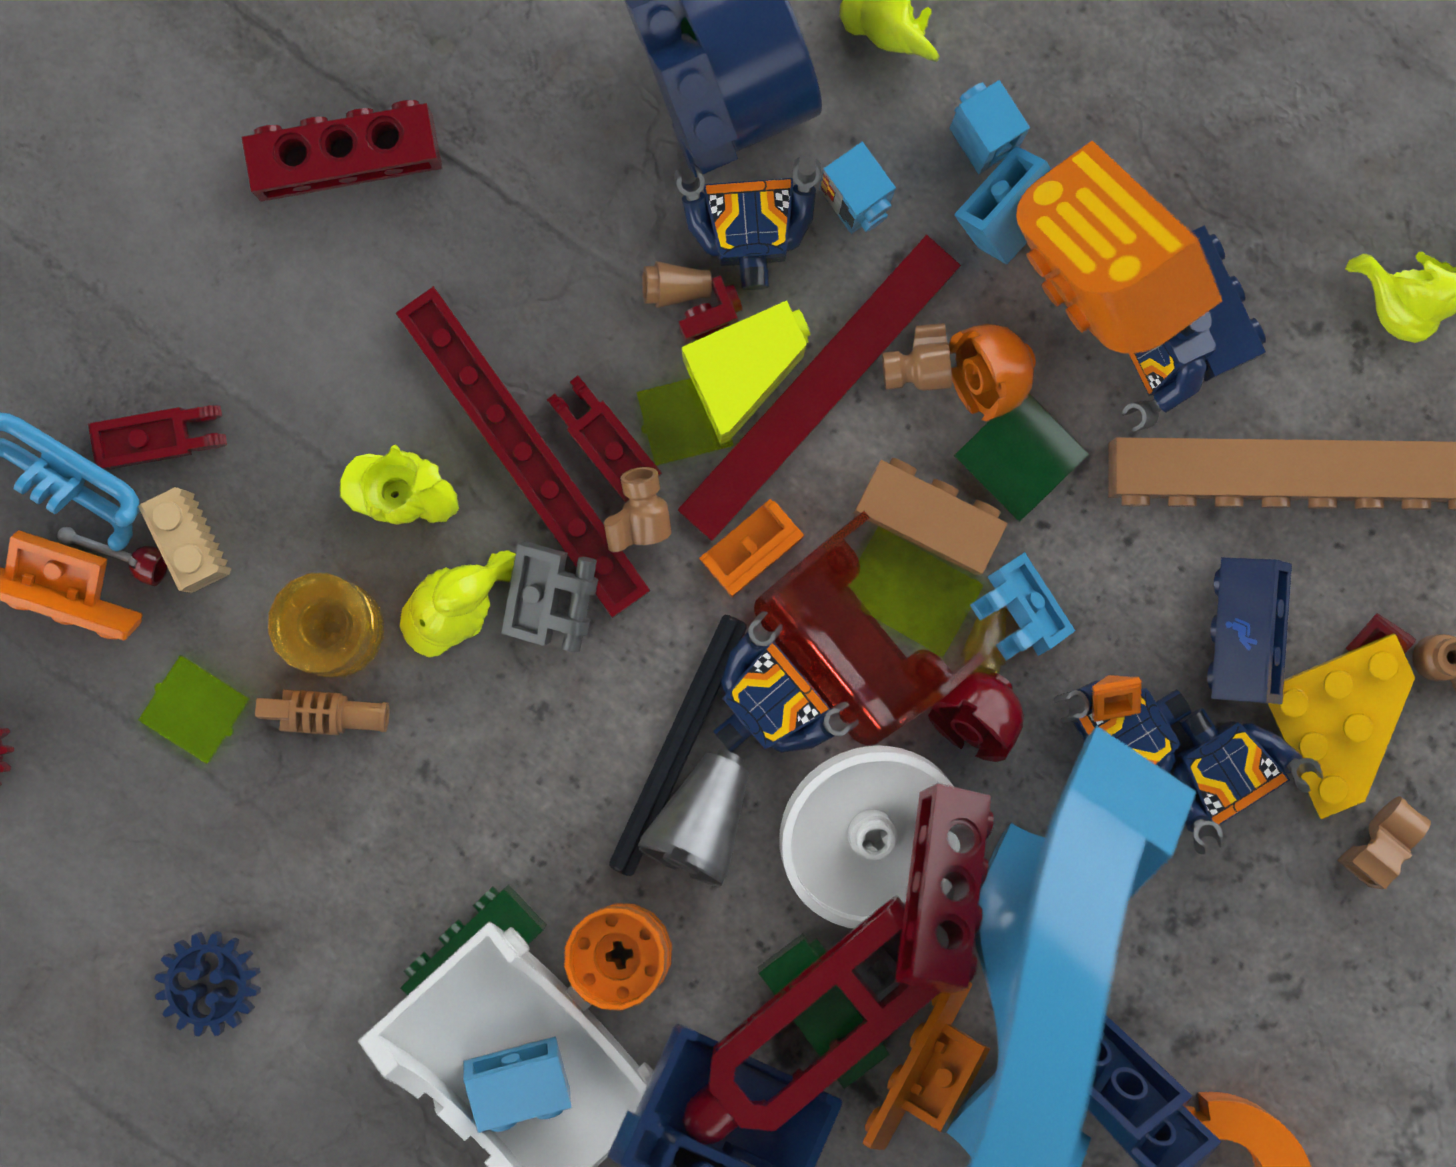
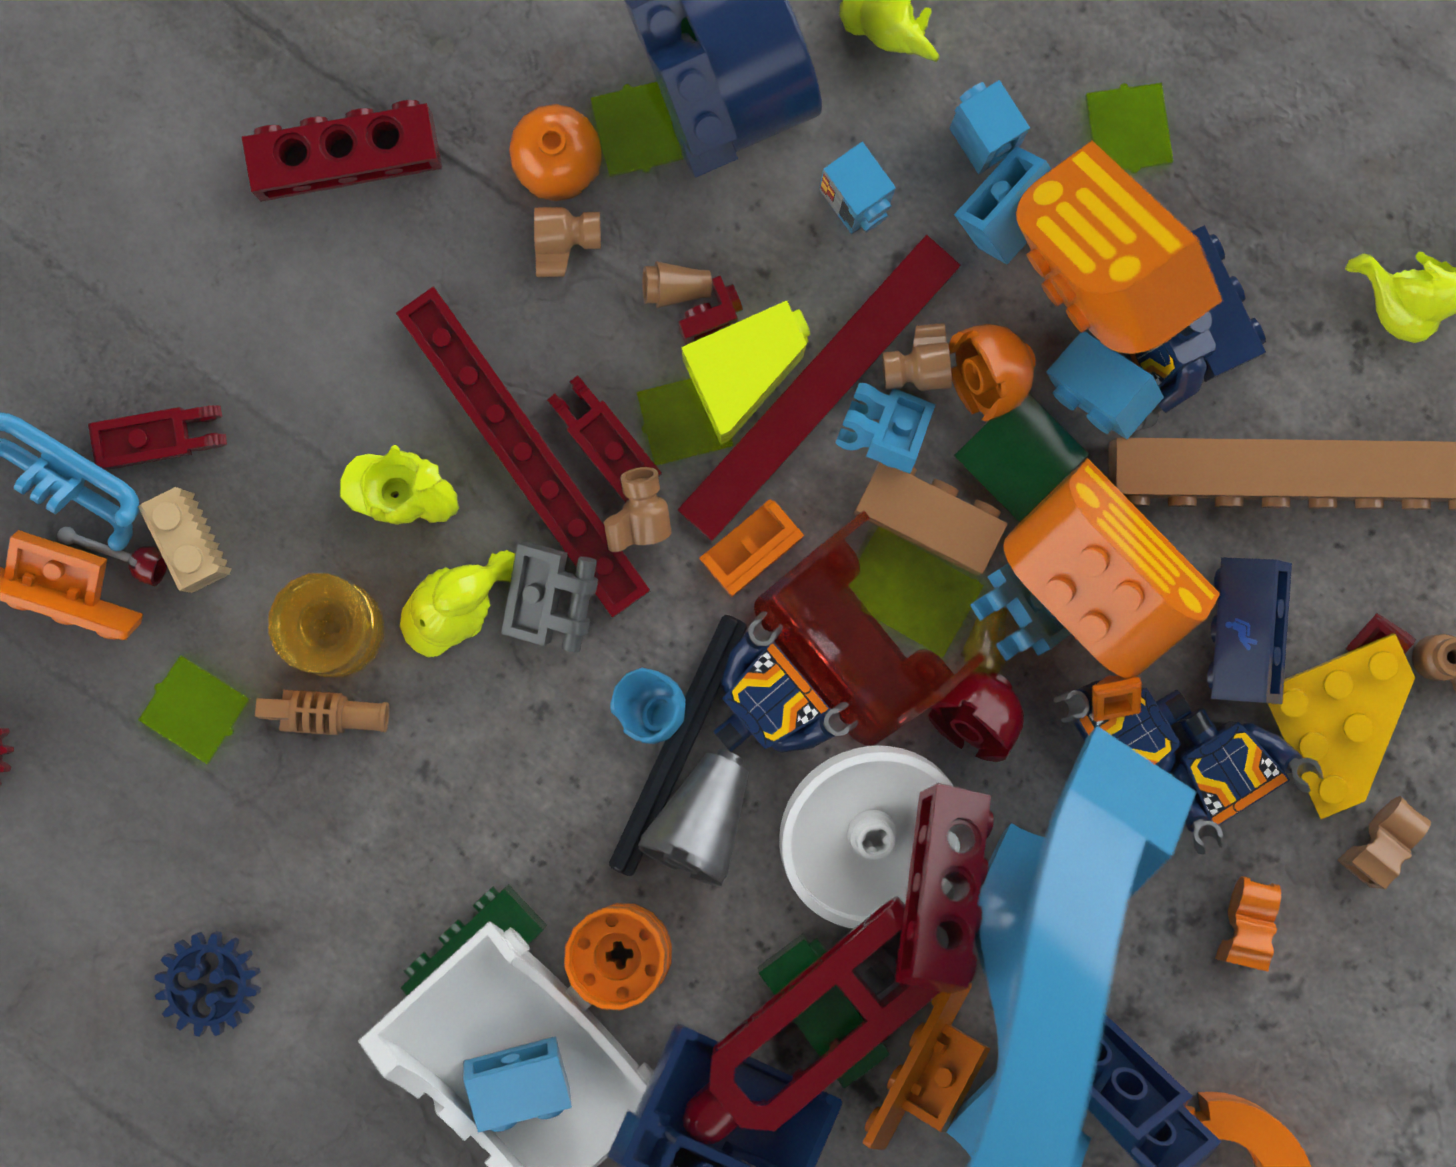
(555, 152): none -> orange cylinder
(557, 232): none -> medium nougat piece
(635, 129): none -> clear neon green piece
(648, 705): none -> dark azure hair
(750, 219): torso -> none
(900, 427): none -> dark azure plate
(1104, 385): none -> dark azure brick
(1108, 573): none -> orange brick
(1131, 125): none -> clear neon green piece
(1252, 916): none -> orange leg

